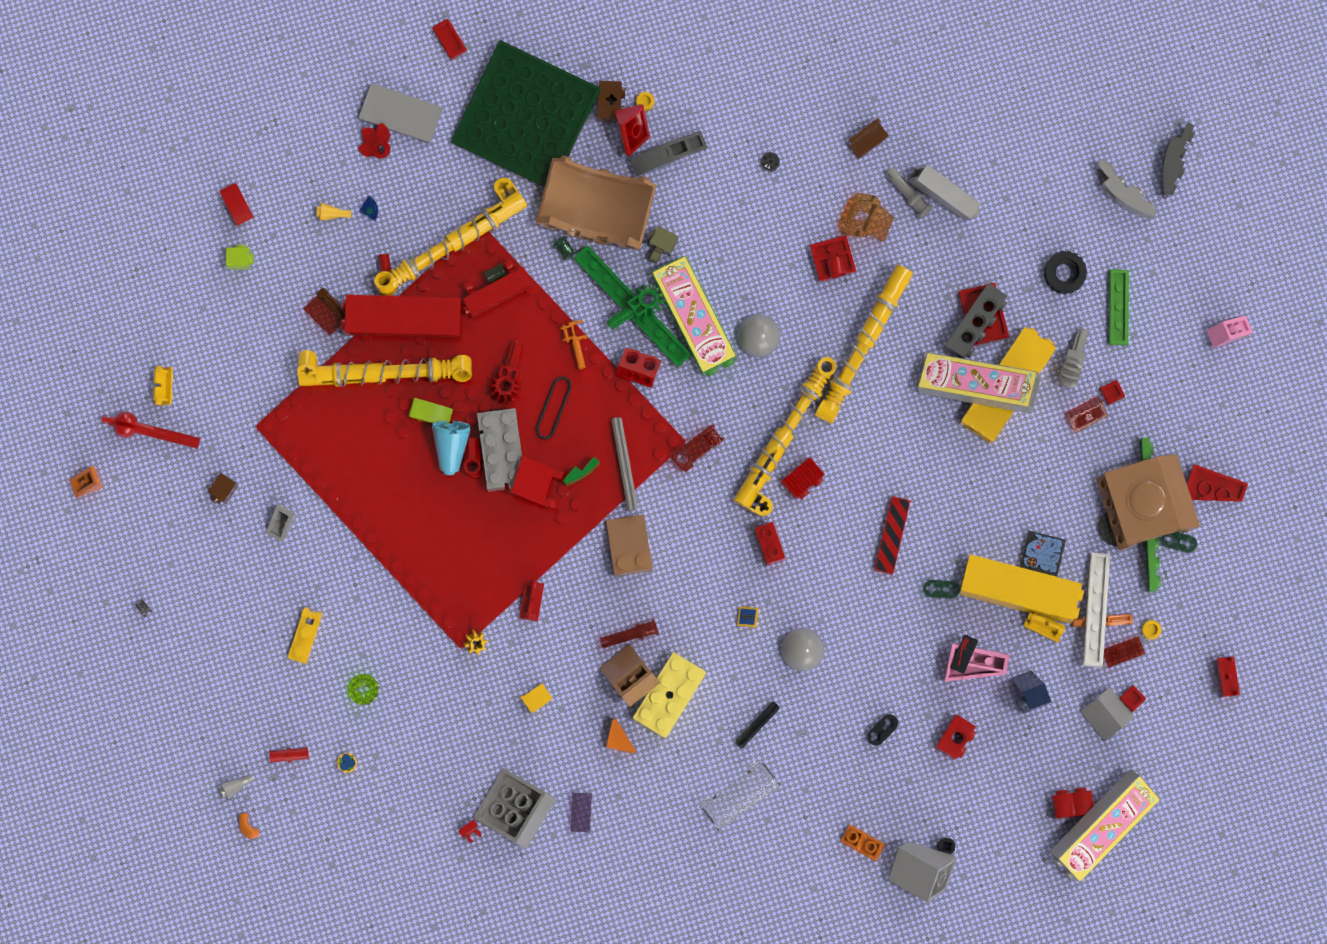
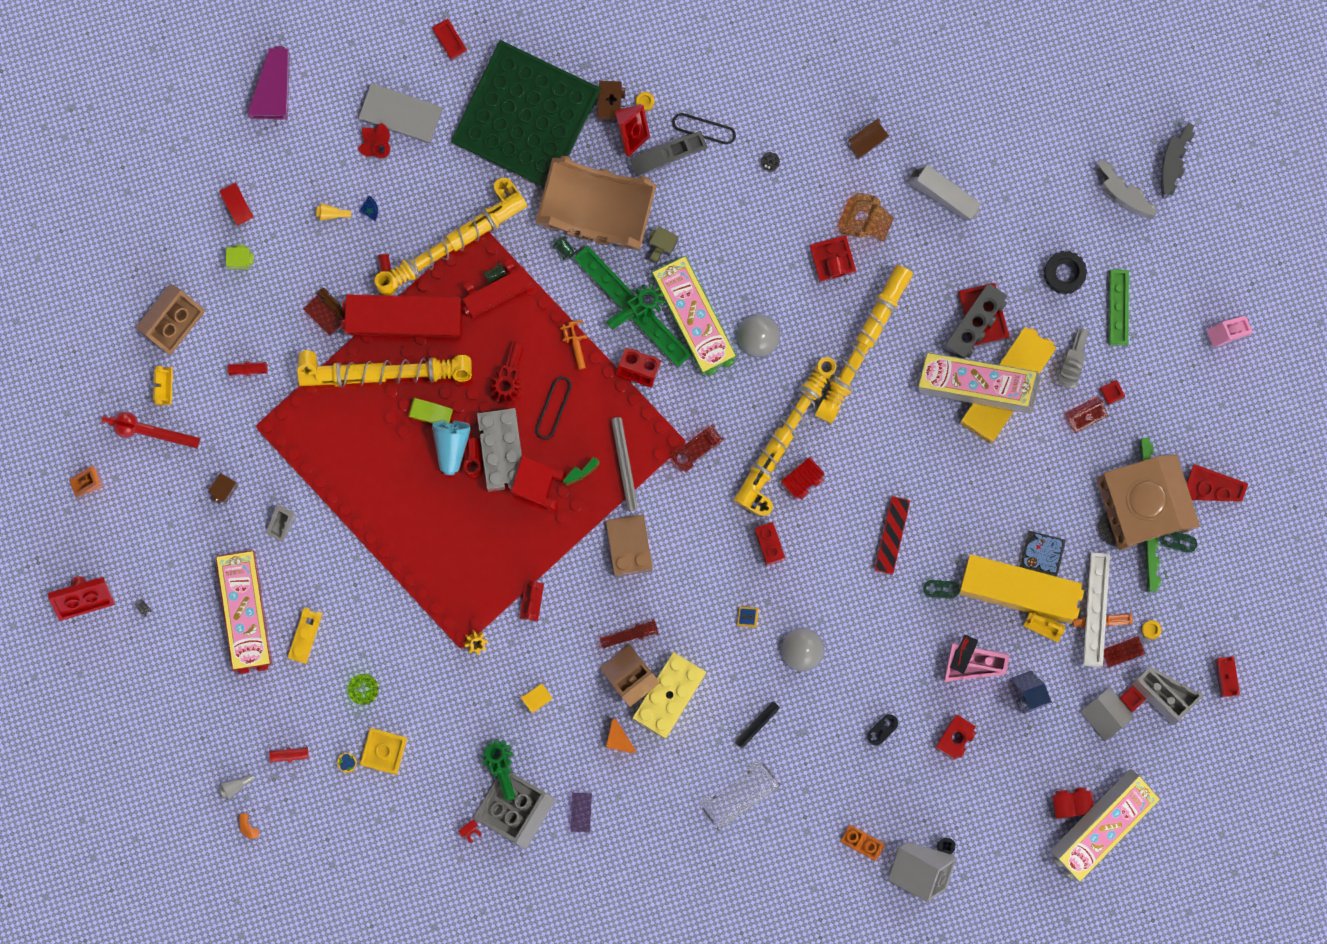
(81, 597): none -> red plate
(170, 319): none -> medium nougat slope
(244, 612): none -> brick
(248, 368): none -> red pin
(272, 89): none -> magenta slope
(383, 751): none -> yellow tile
(500, 767): none -> green gear
(707, 121): none -> black piece
(914, 199): light grey pin -> none
(1166, 695): none -> light grey wedge

